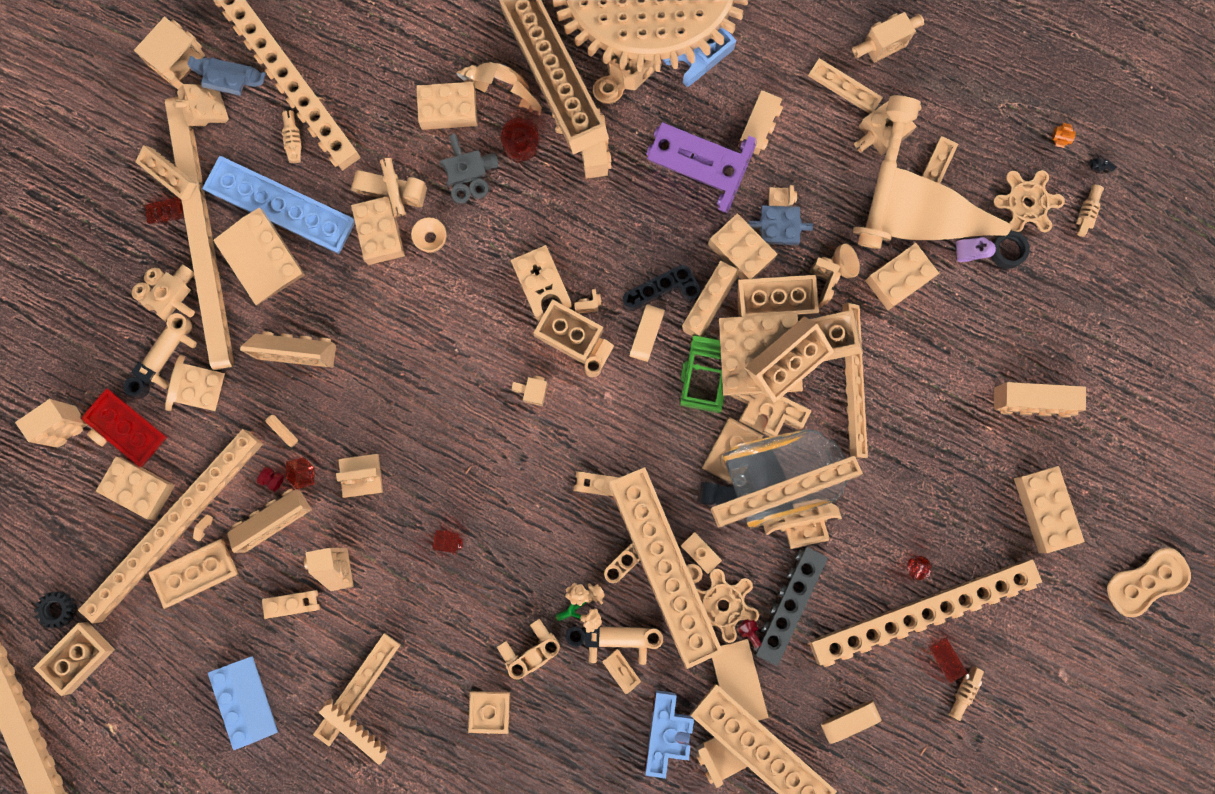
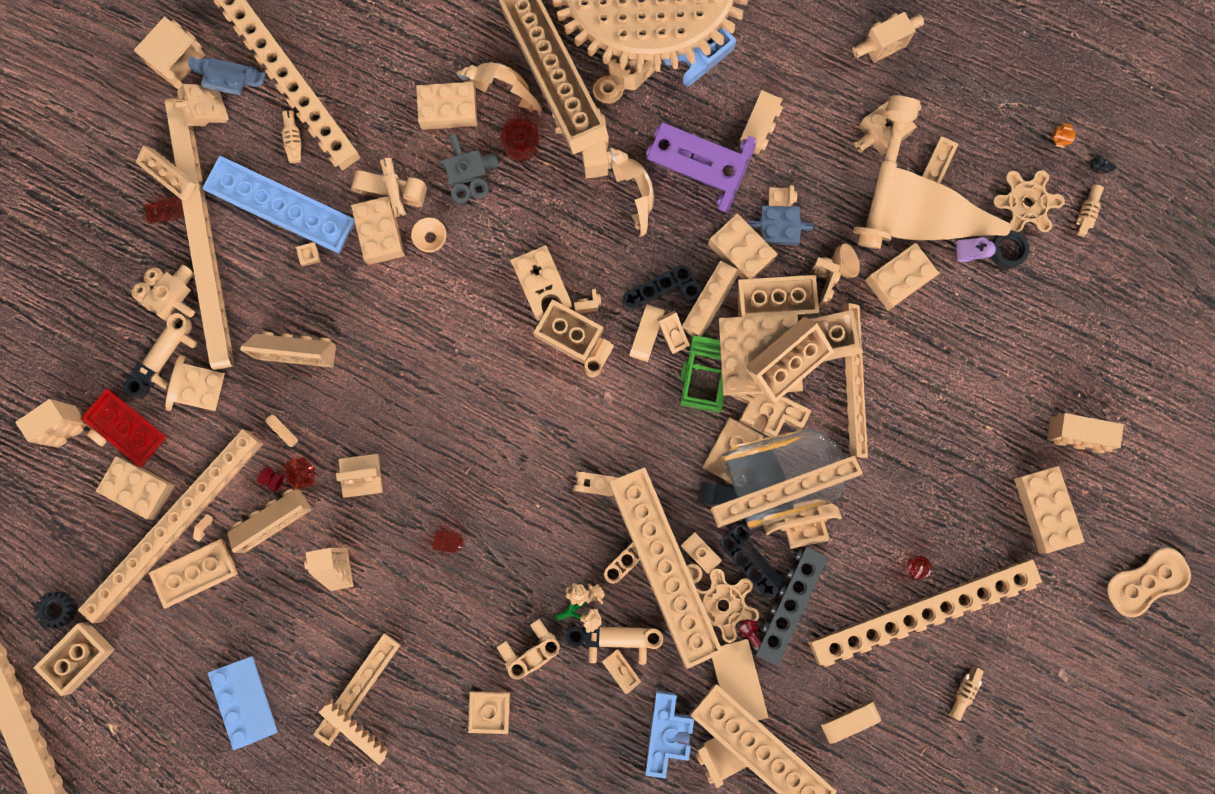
(258, 256): light nougat slope -> none
(289, 604): light nougat plate -> none
(308, 254): none -> light nougat plate
(533, 391): light nougat brick -> none
(627, 169): none -> light nougat animal
(673, 332): none -> light nougat plate
(773, 581): none -> black beam
(845, 86): light nougat plate -> none
(947, 660): clear red plate -> none
(1039, 399): light nougat brick -> none
(1085, 432): none -> light nougat brick

